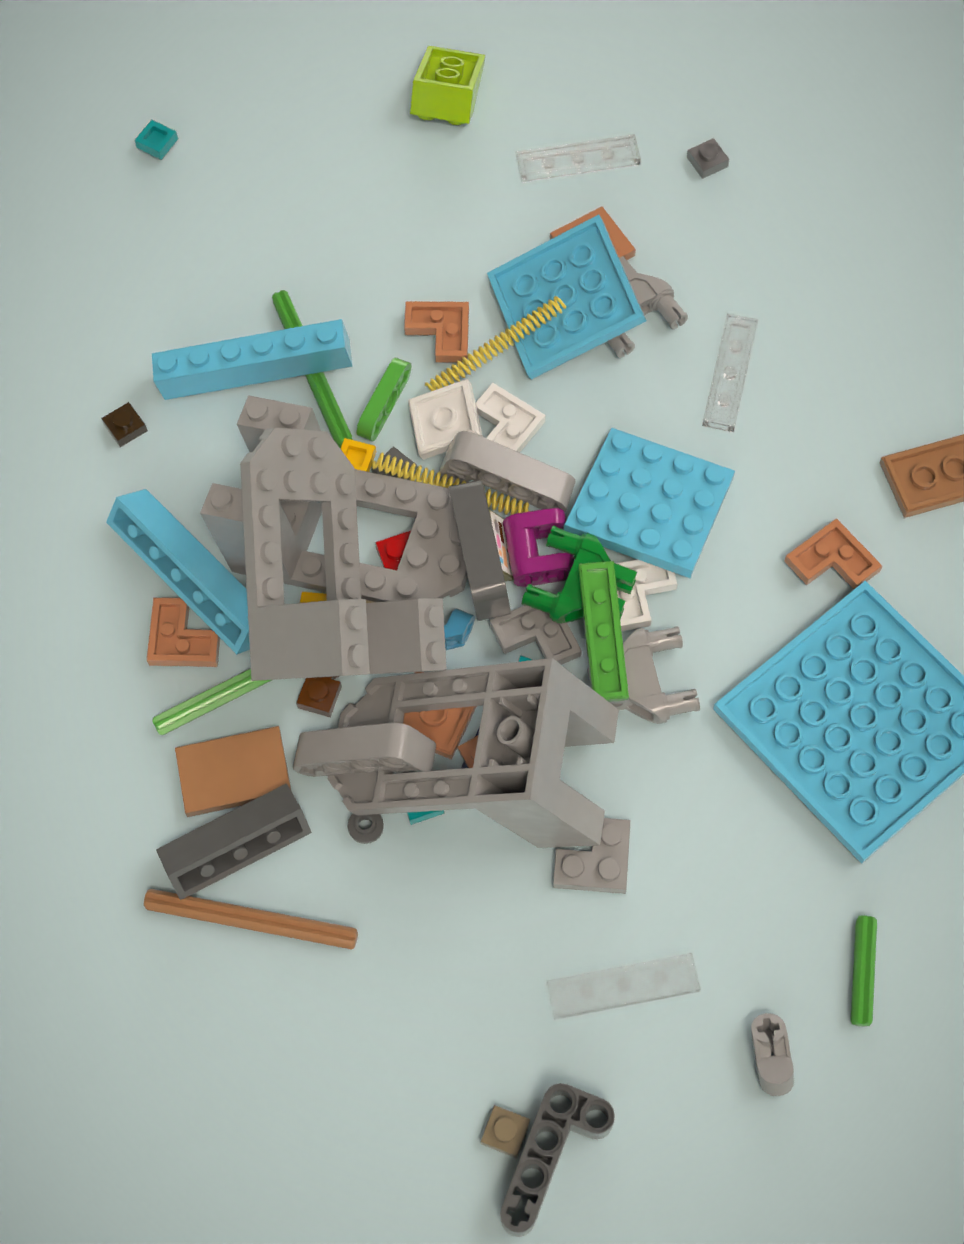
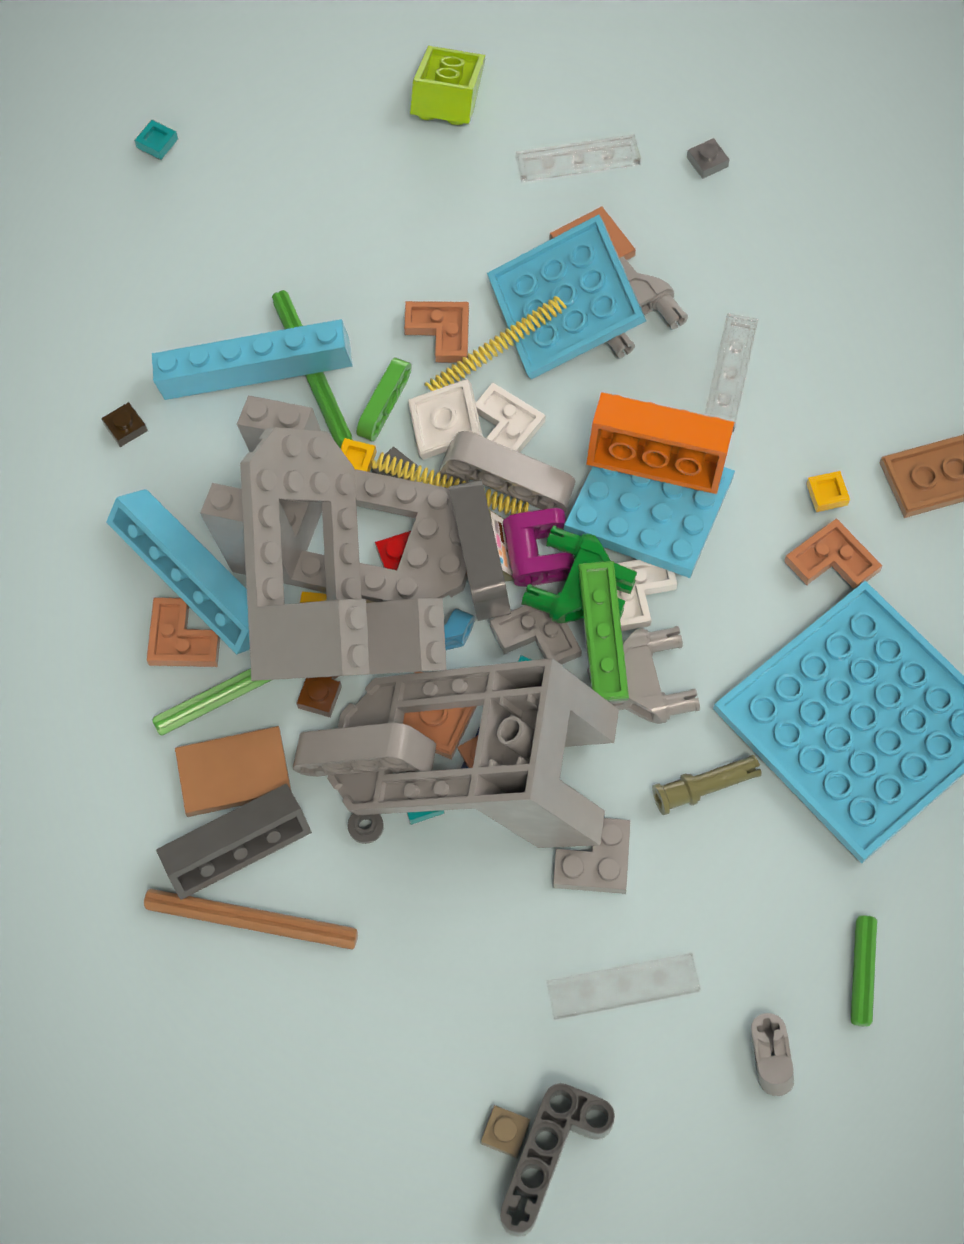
(659, 442): none -> orange brick
(691, 788): none -> olive pin
(828, 491): none -> yellow plate

